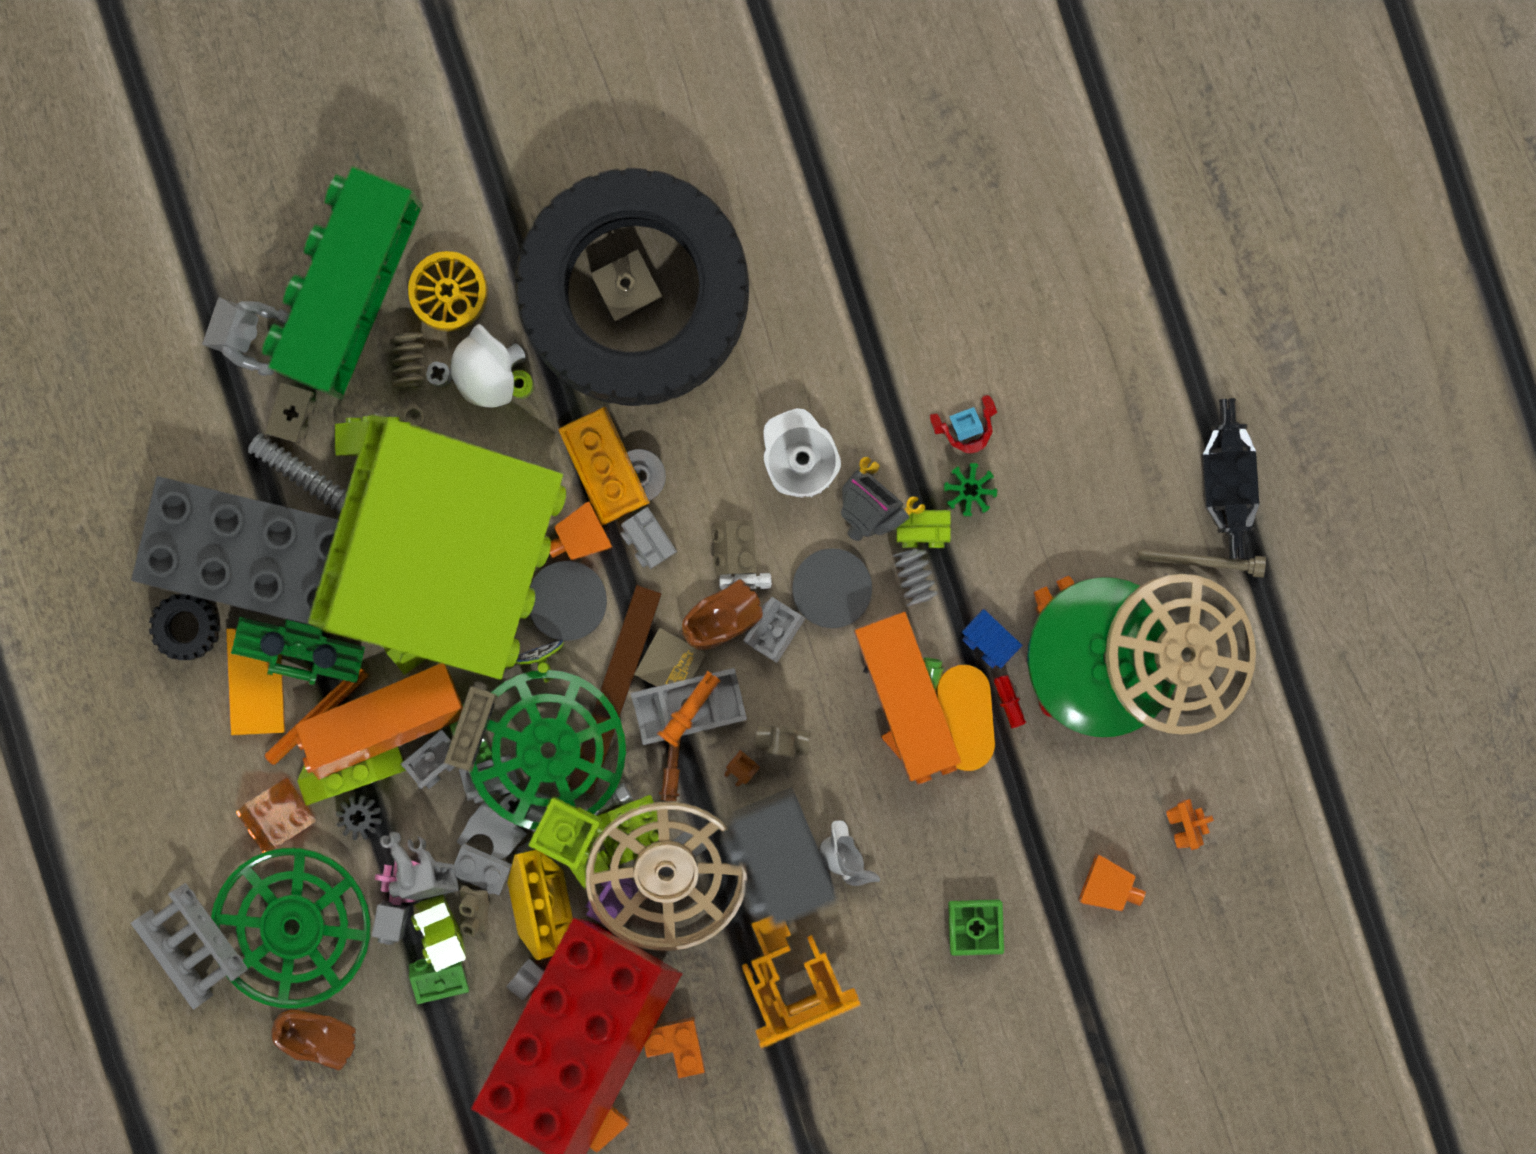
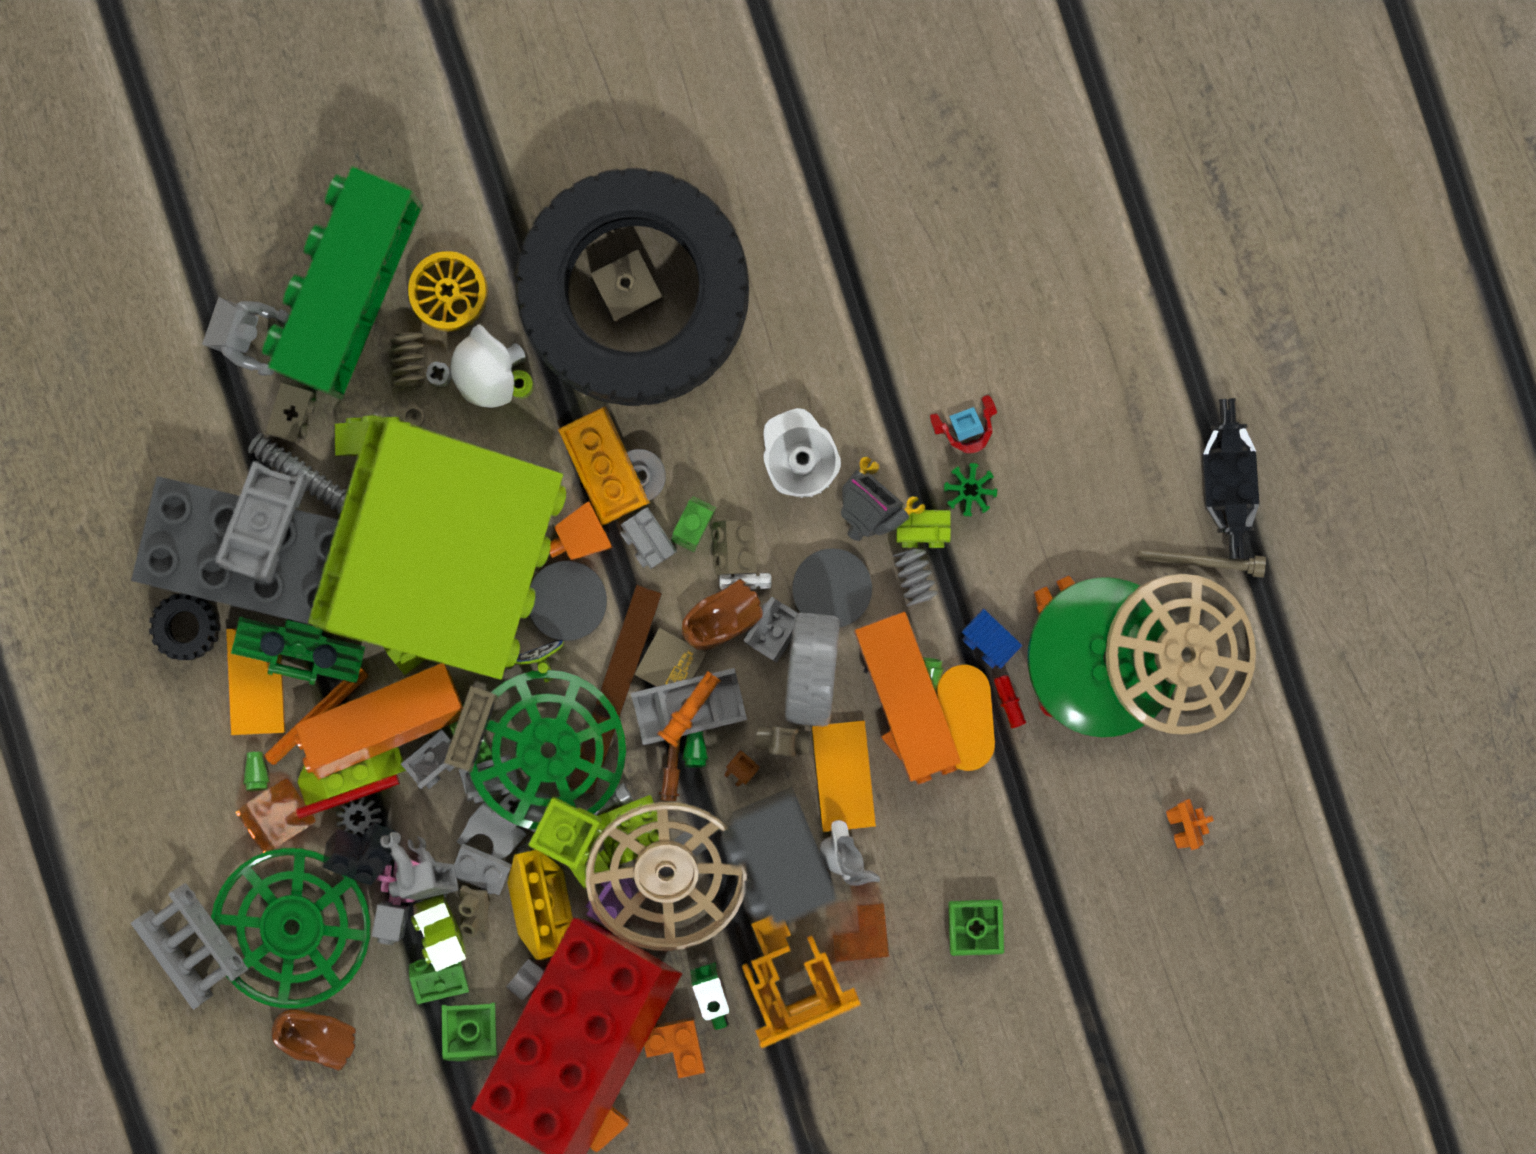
(255, 772): none -> bright green cone
(260, 522): none -> light grey piece
(348, 796): none -> red bar
(358, 856): none -> black brick
(469, 1032): none -> bright green slope
(693, 523): none -> bright green torso
(695, 750): none -> green cone
(709, 987): none -> torso
(812, 669): none -> light grey tyre
(844, 775): none -> light orange tile
(869, 940): none -> clear orange brick
(1109, 886): orange torso -> none

